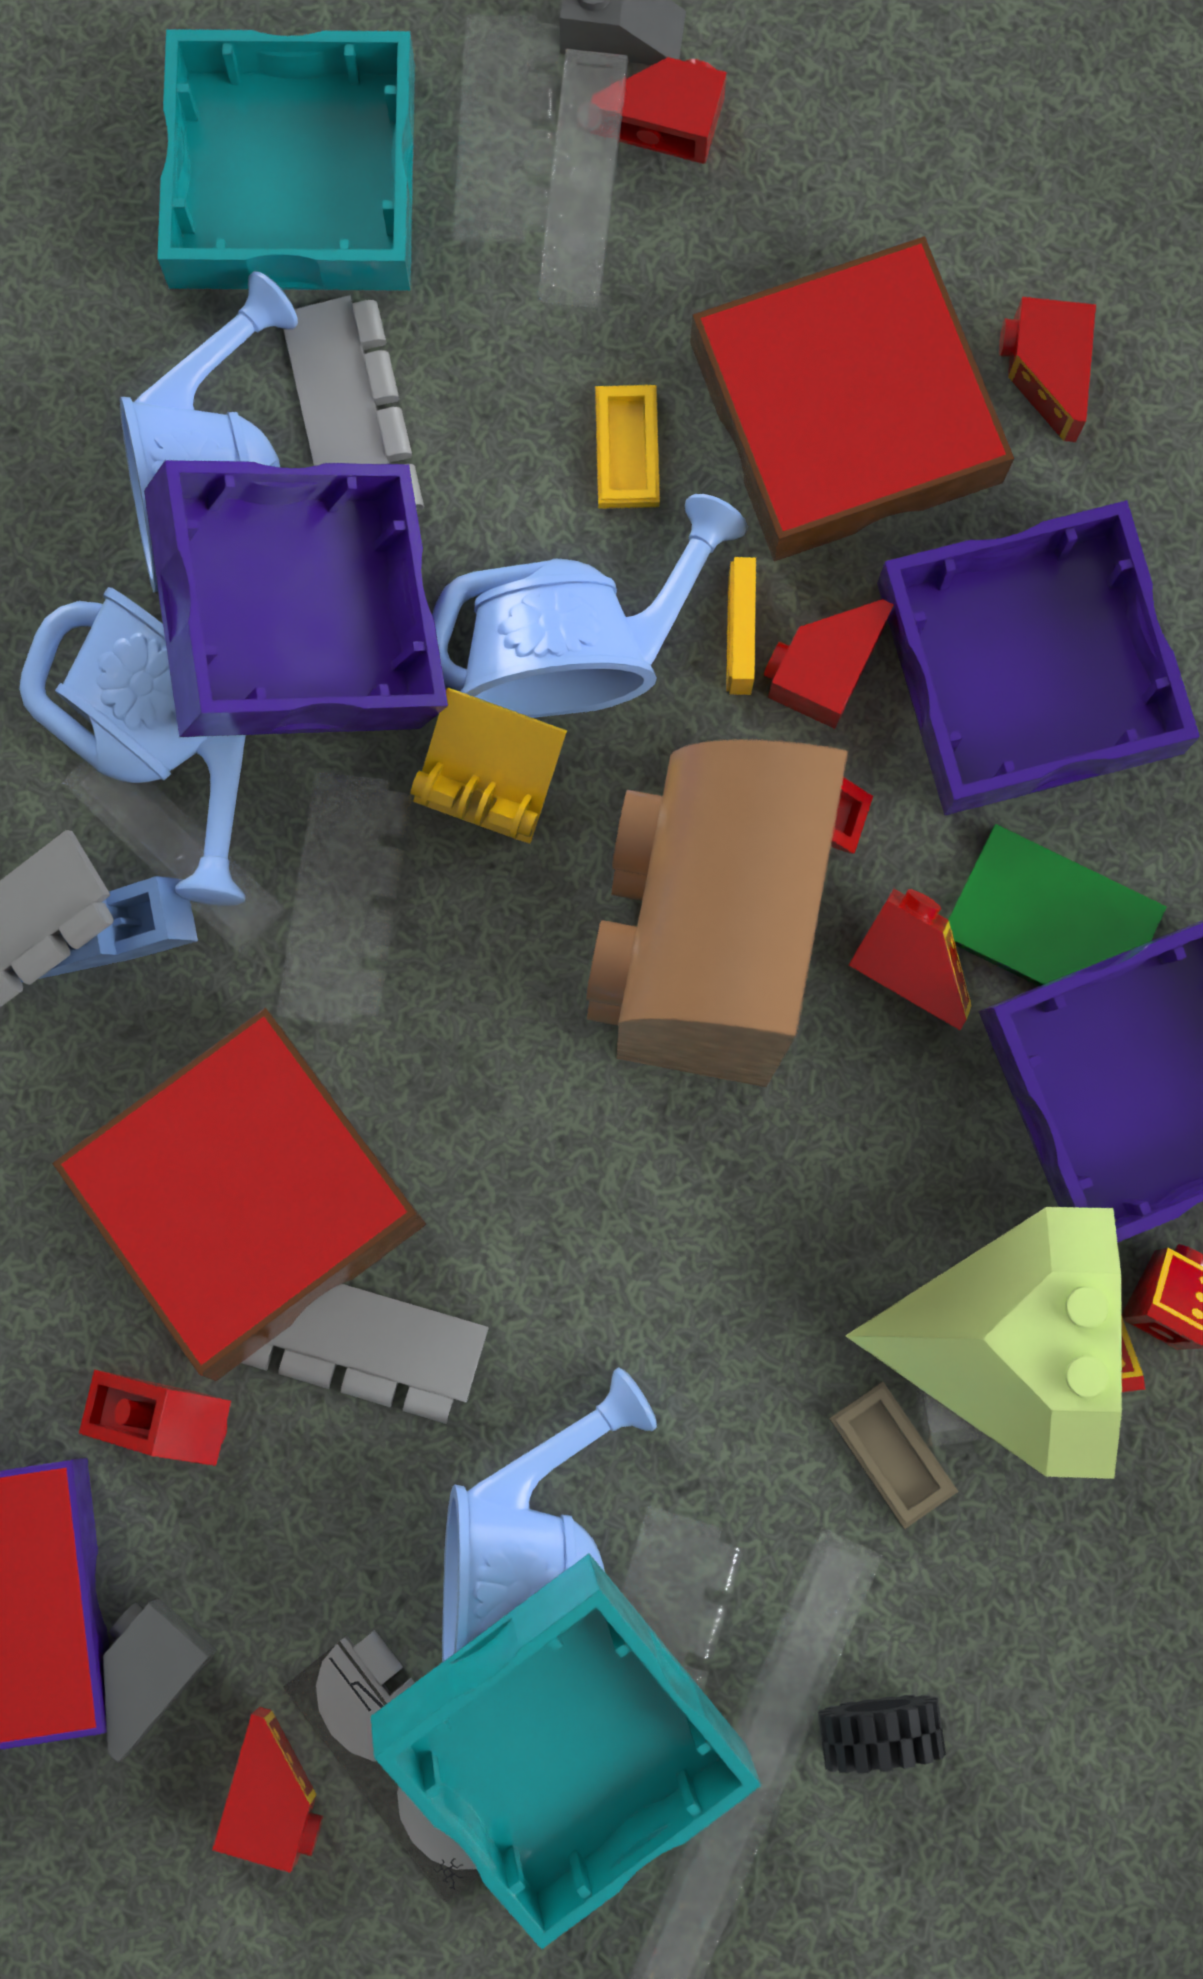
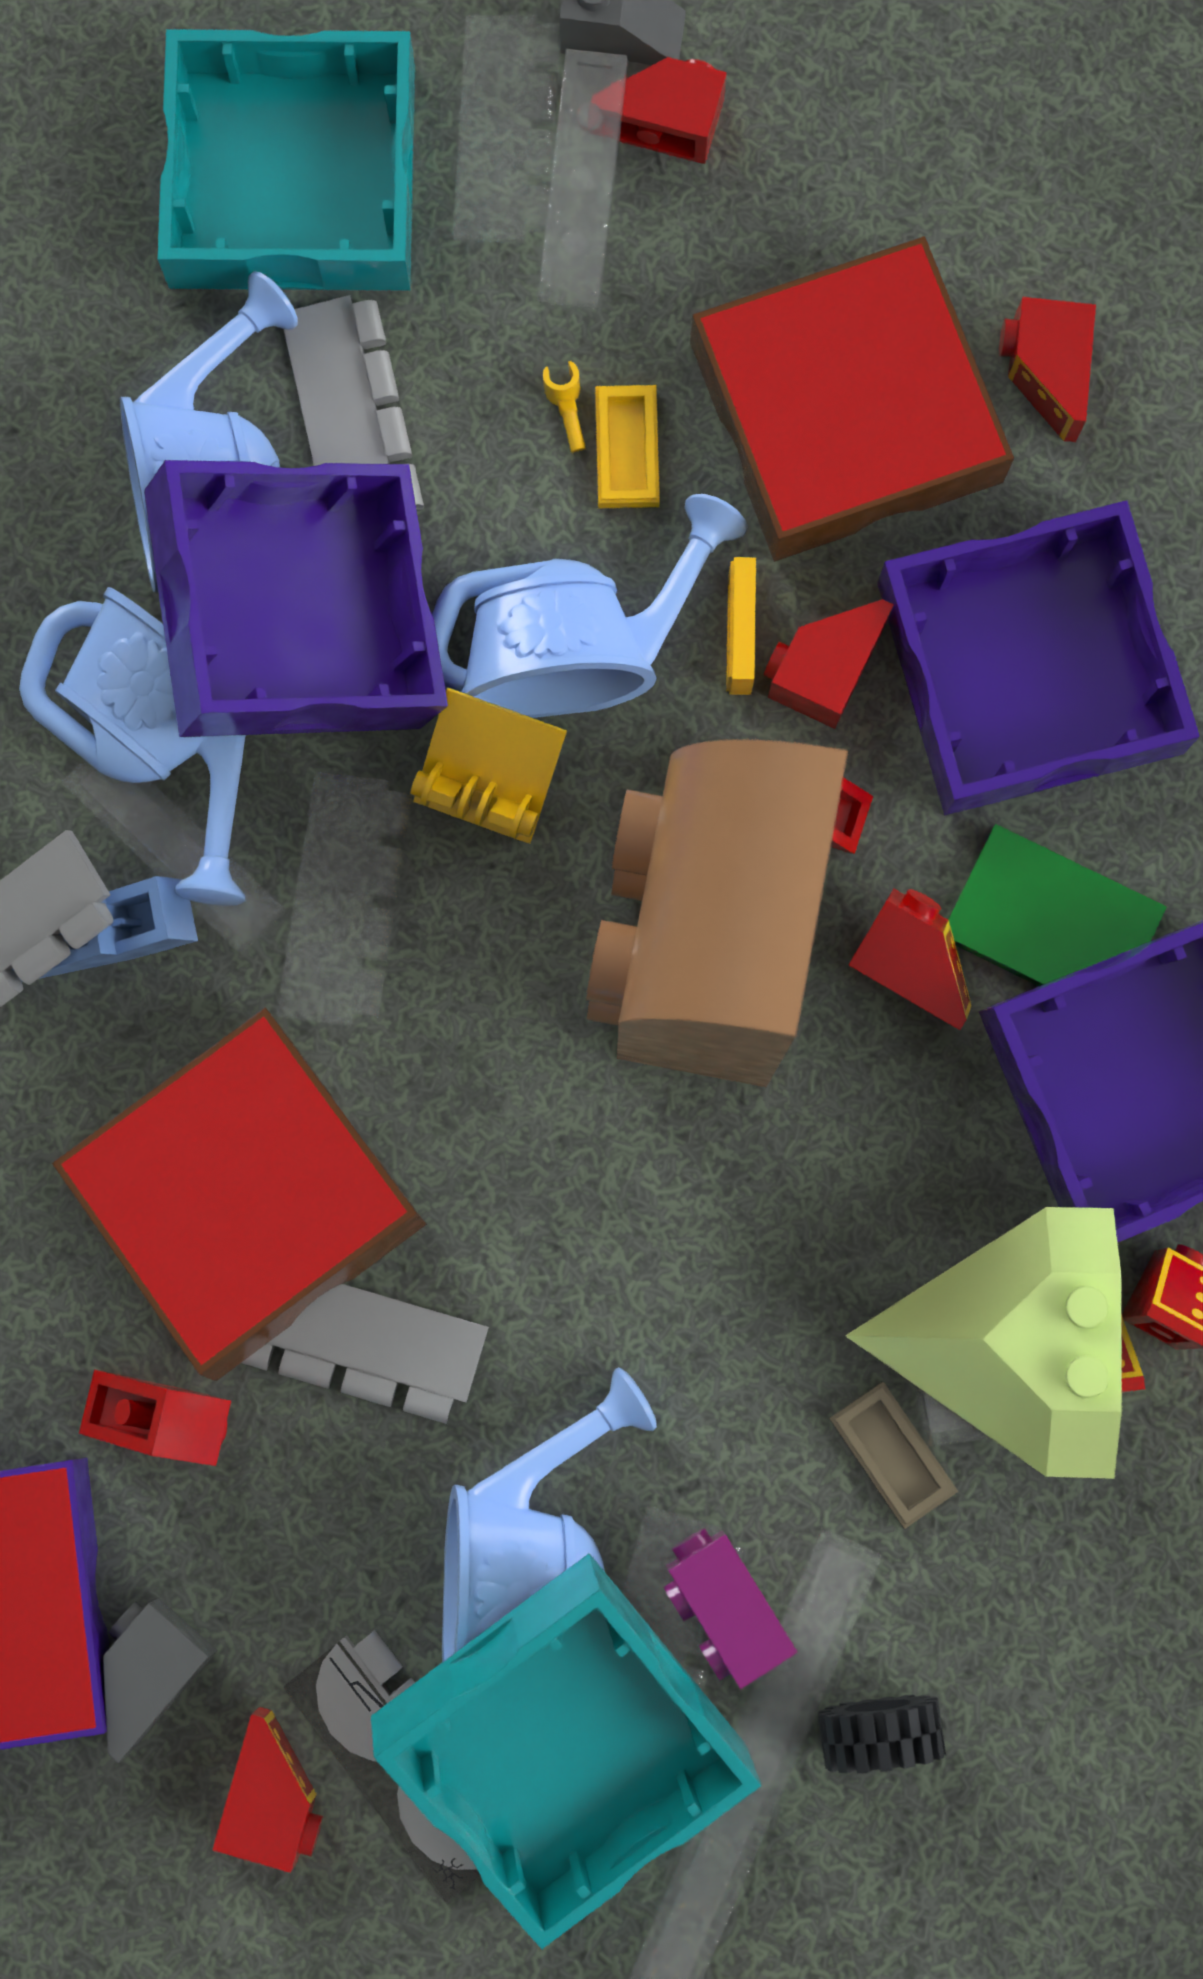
(565, 397): none -> yellow hand
(729, 1606): none -> magenta brick

